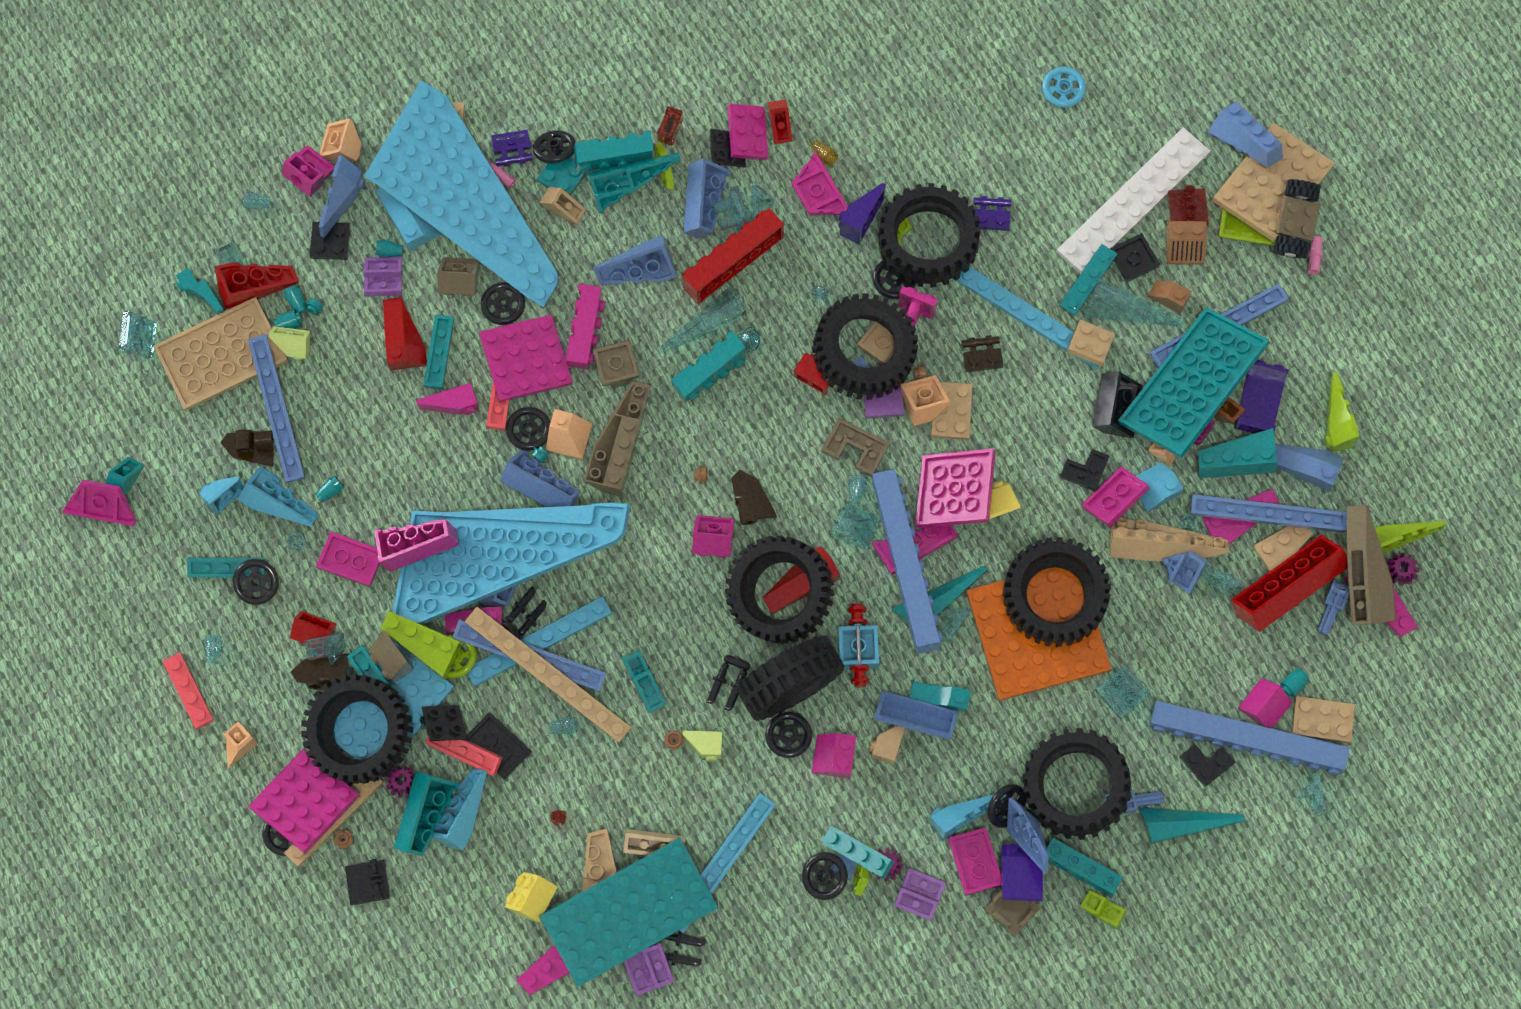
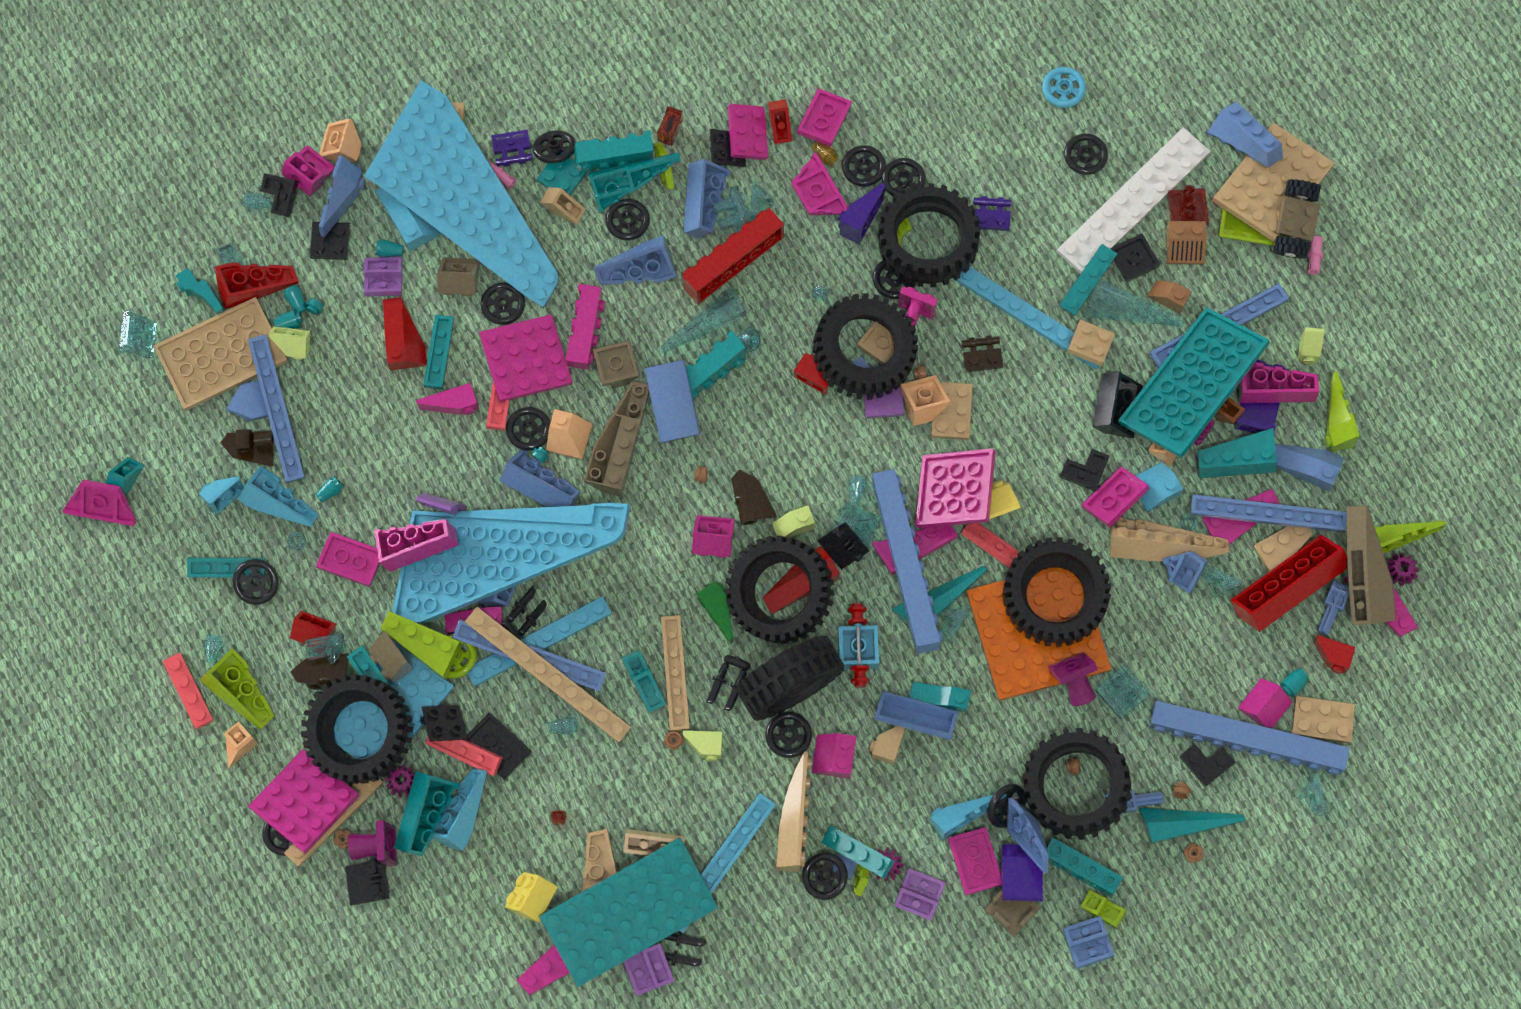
(236, 687): none -> lime wedge
(248, 402): none -> medium blue slope
(284, 192): none -> black plate
(376, 844): none -> magenta plant
(440, 503): none -> medium lavender slope
(635, 232): none -> black plate
(672, 401): none -> medium blue slope
(675, 673): none -> tan plate
(714, 602): none -> green slope
(791, 834): none -> tan wedge
(794, 522): none -> yellowish green slope
(824, 117): none -> dark pink plate
(843, 545): none -> black hinge
(849, 434): dark tan plate -> none
(868, 151): none -> black plate
(900, 164): none -> black plate
(990, 543): none -> coral plate
(1074, 673): none -> magenta plant
(1074, 766): none -> medium nougat plate
(1088, 942): none -> medium blue slope
(1092, 140): none -> black plate
(1181, 790): none -> medium nougat plate
(1188, 853): none -> medium nougat plate
(1276, 385): none -> dark pink wedge
(1310, 345): none -> yellowish green slope
(1335, 654): none -> red slope

